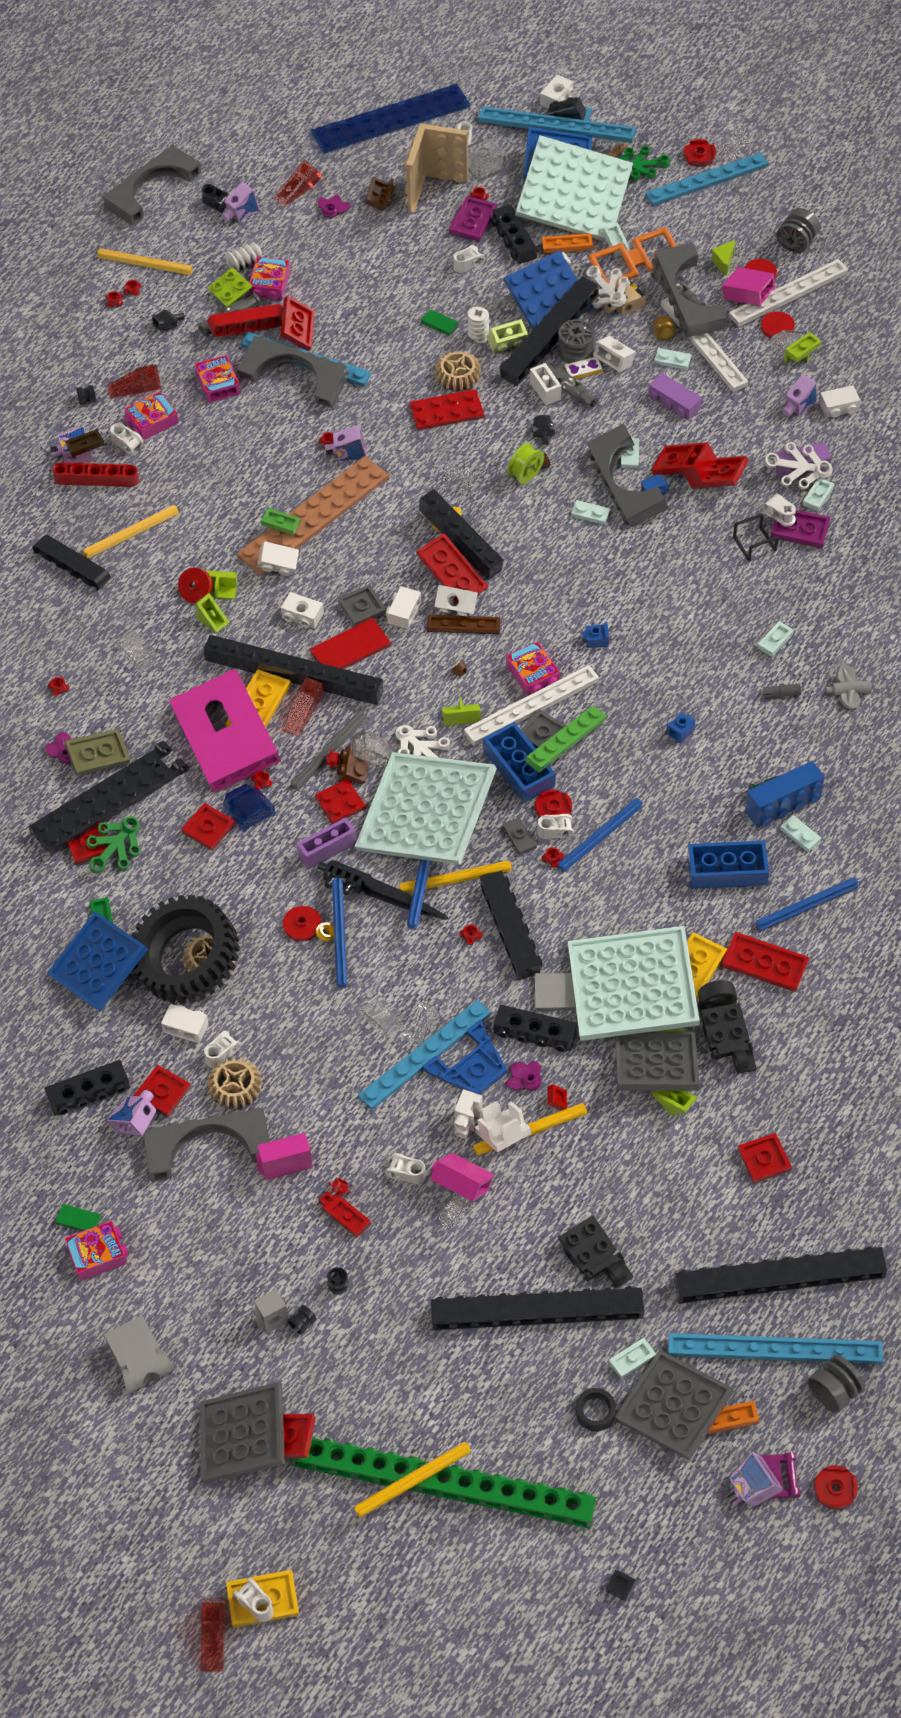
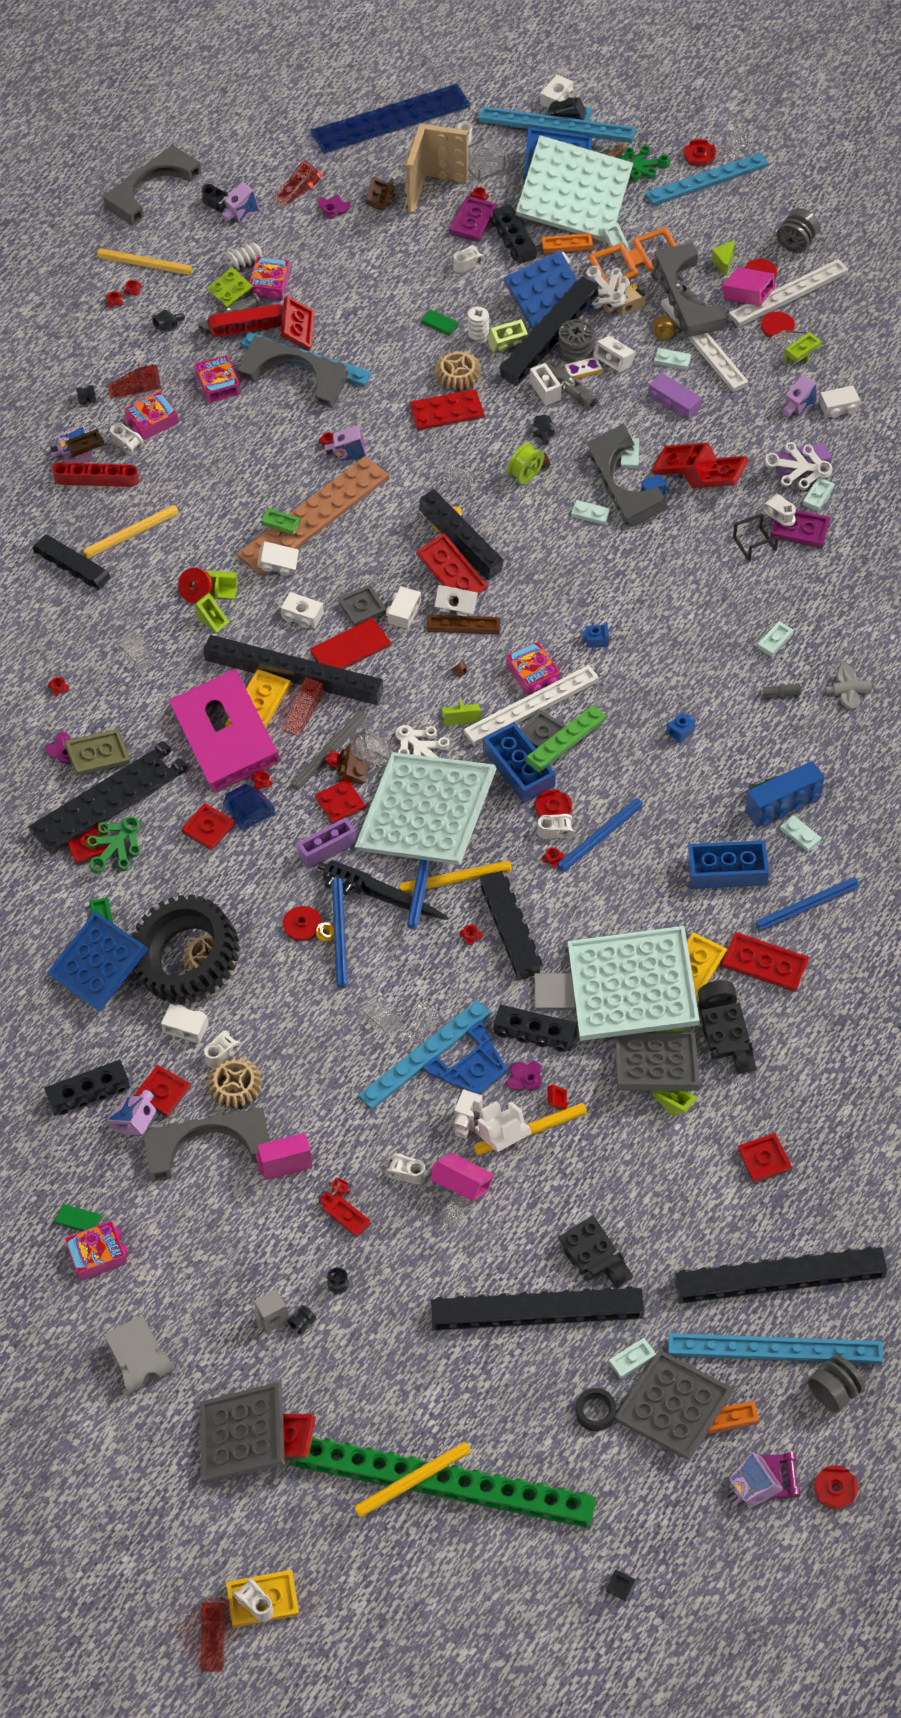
(519, 836): dark grey plate -> none

